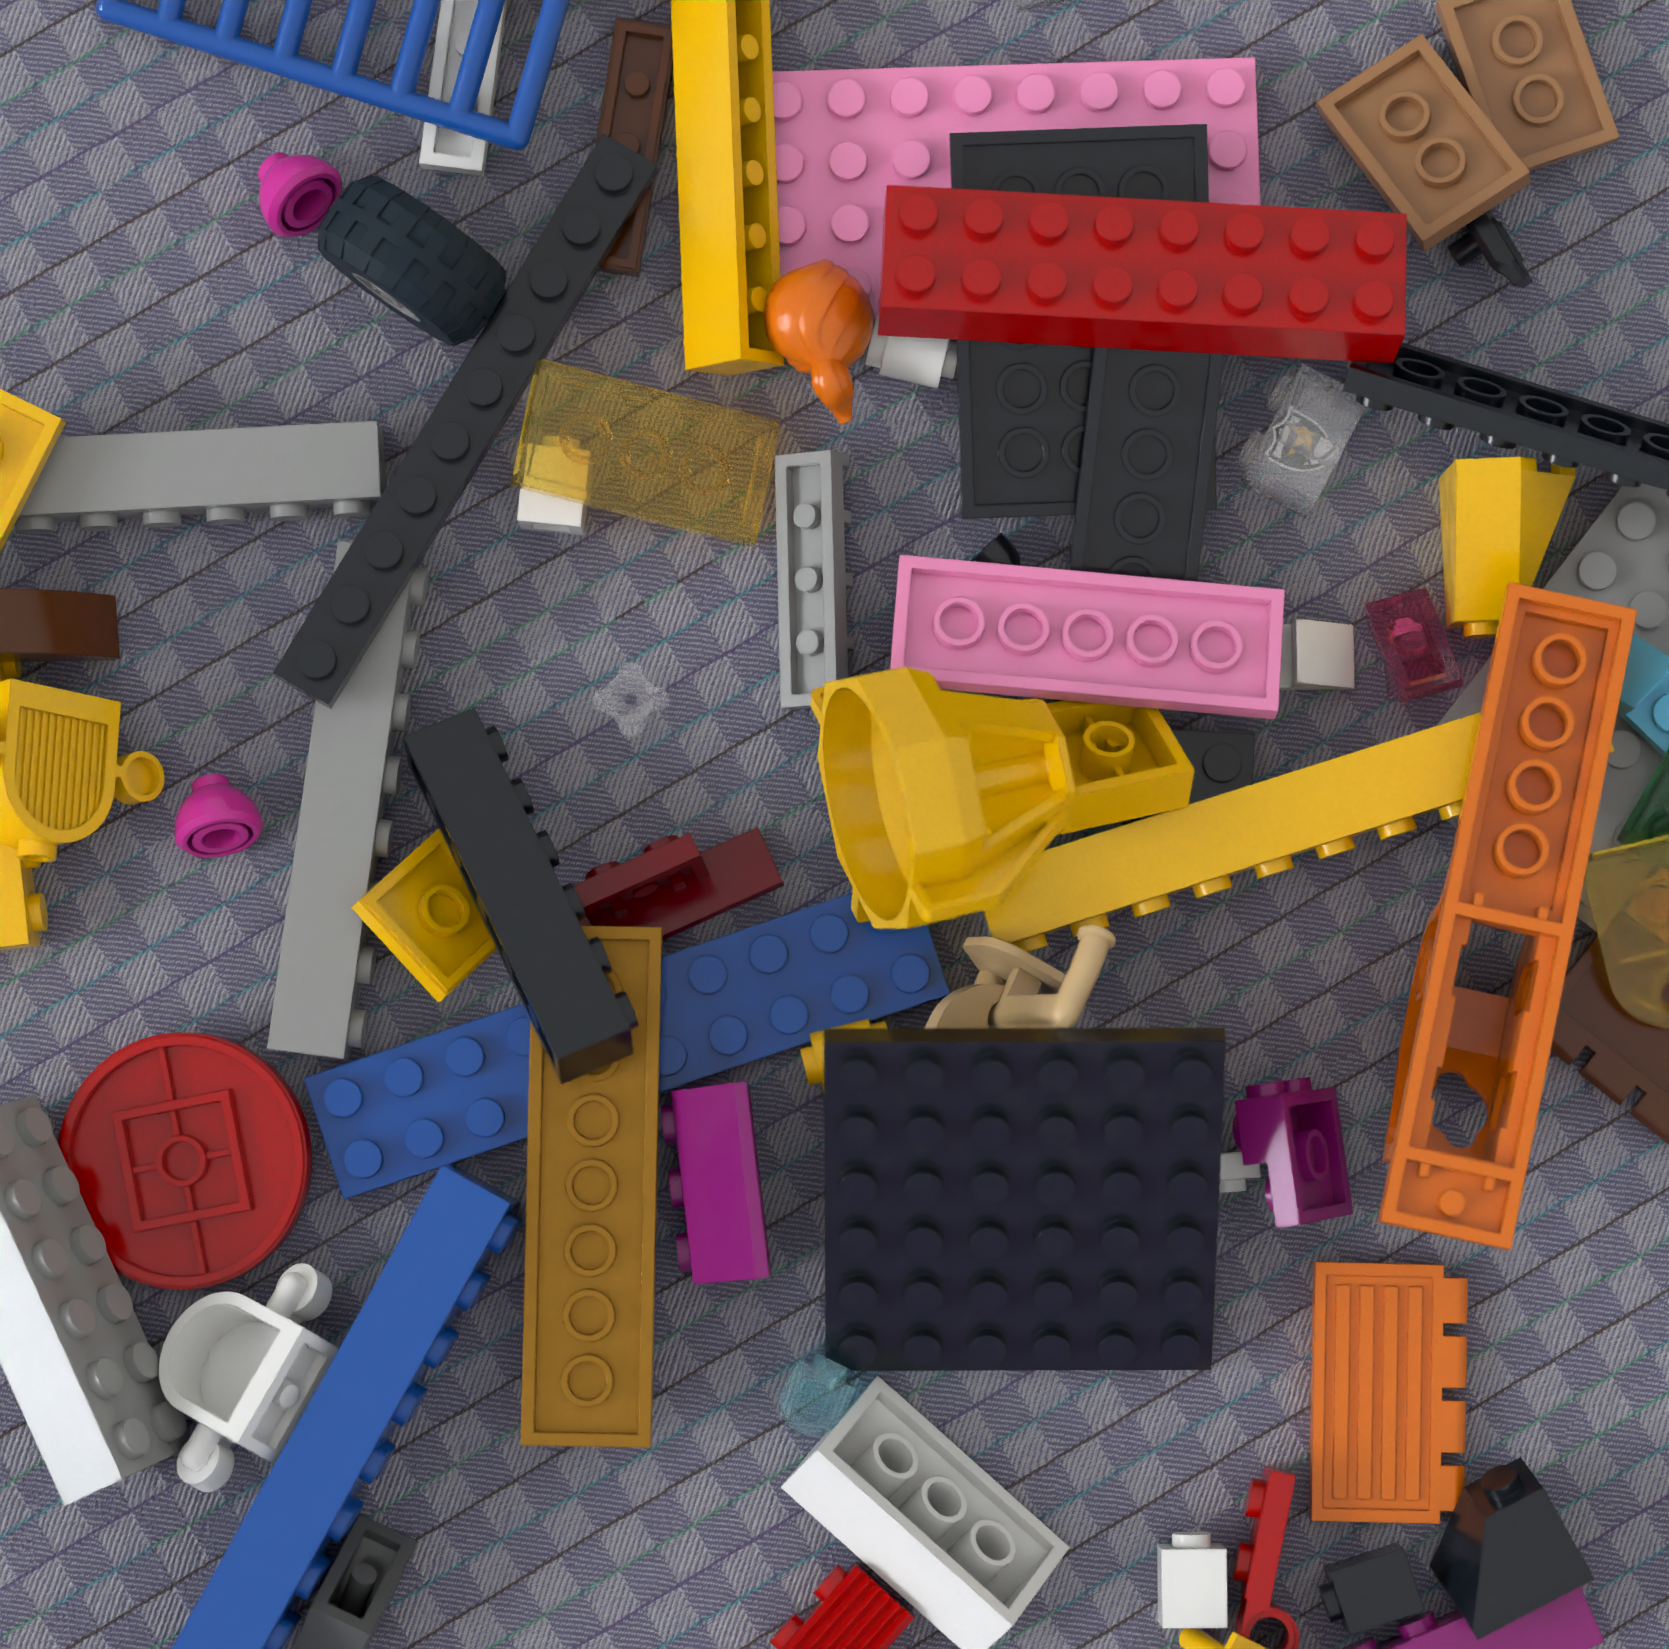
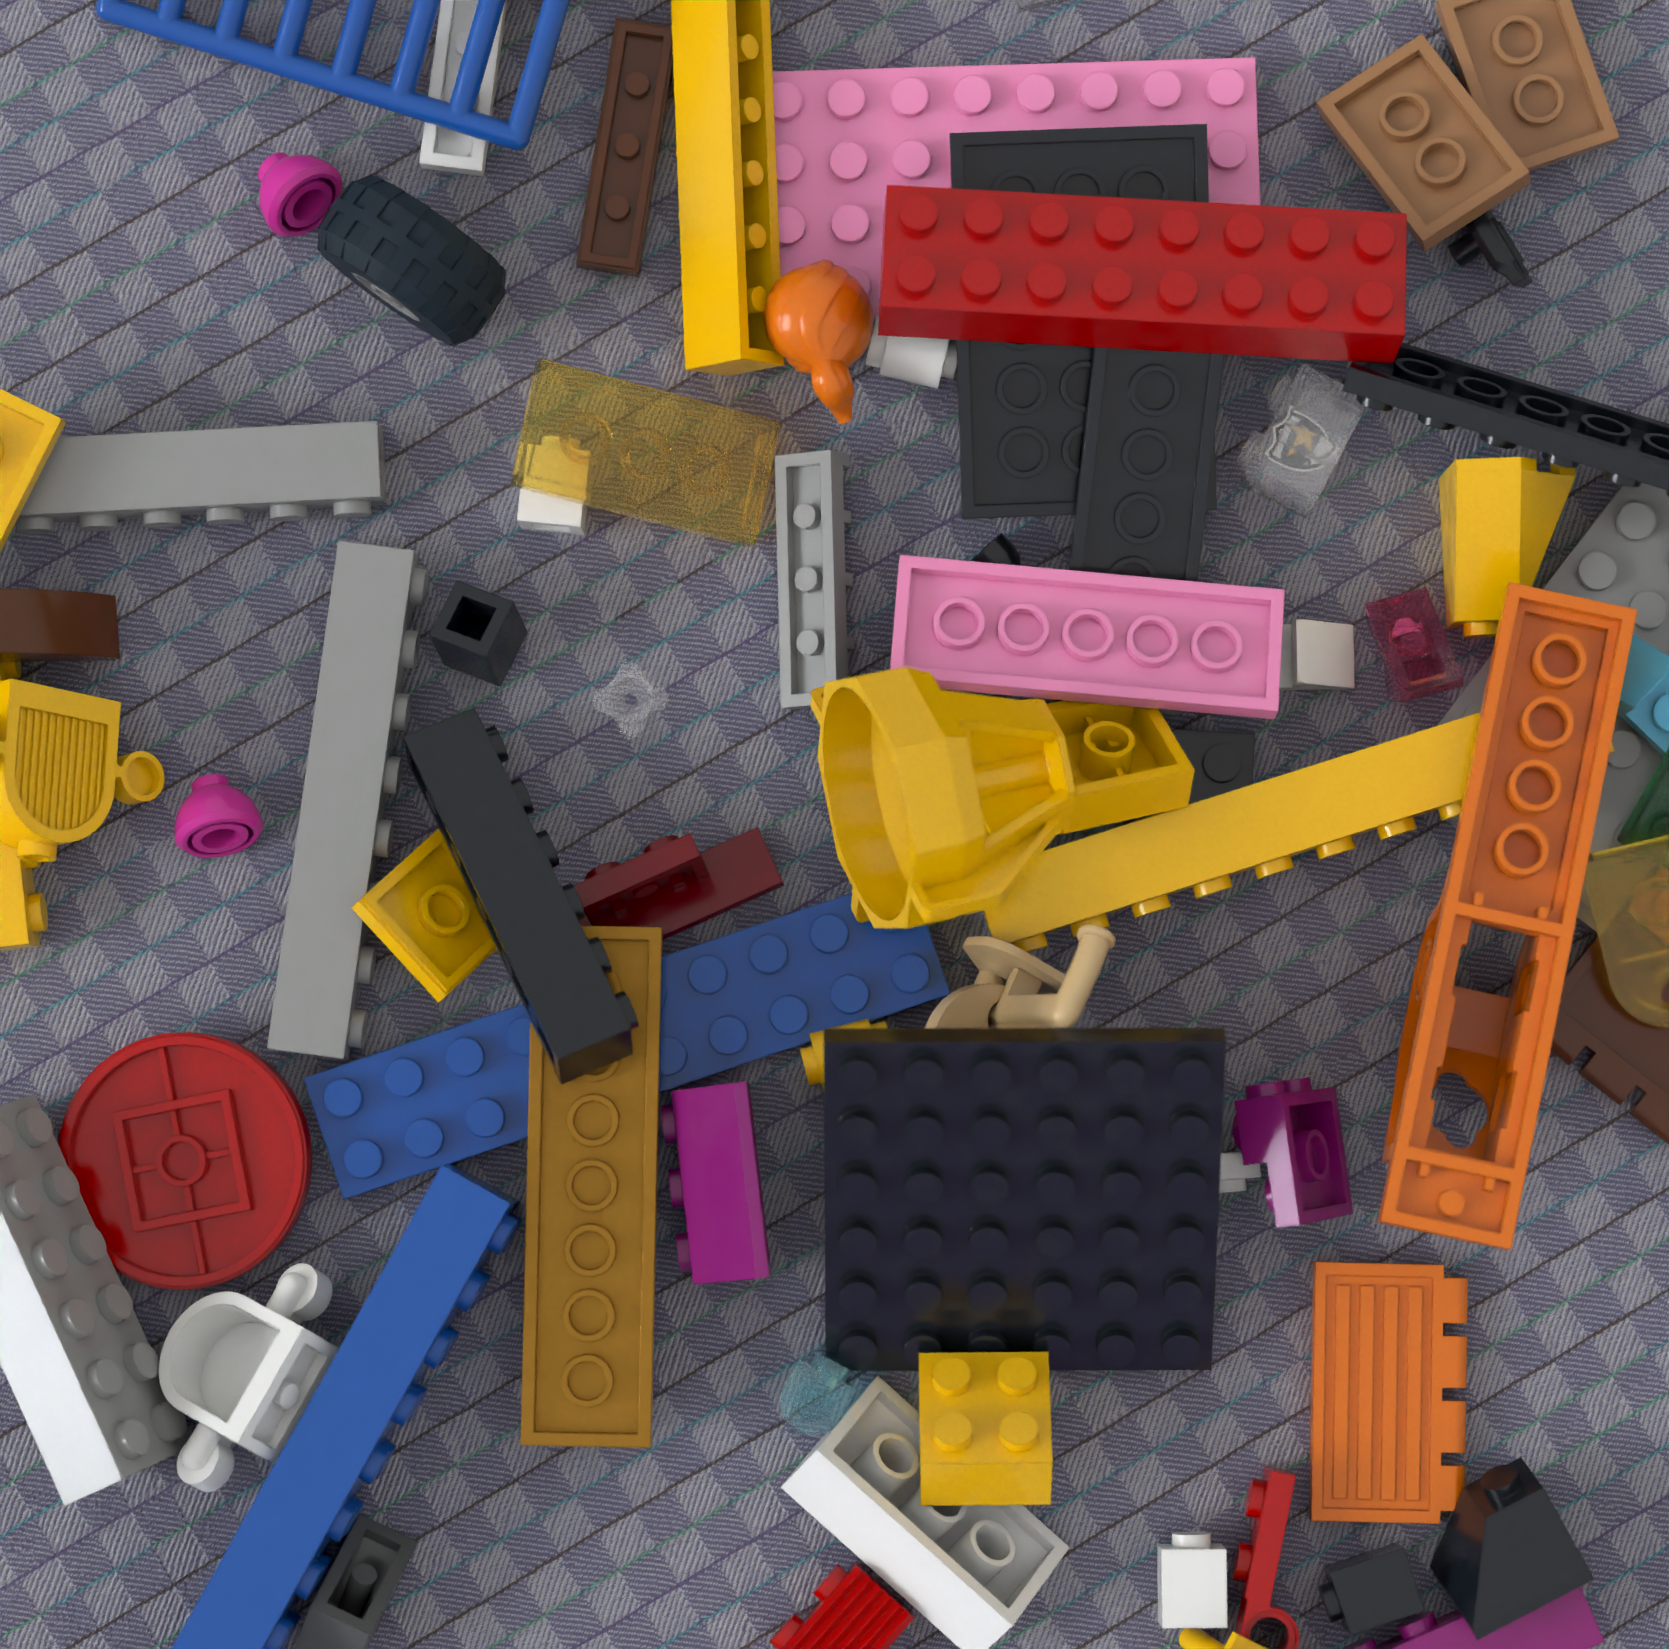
(466, 422): black plate -> none
(478, 633): none -> black brick
(985, 1429): none -> yellow brick

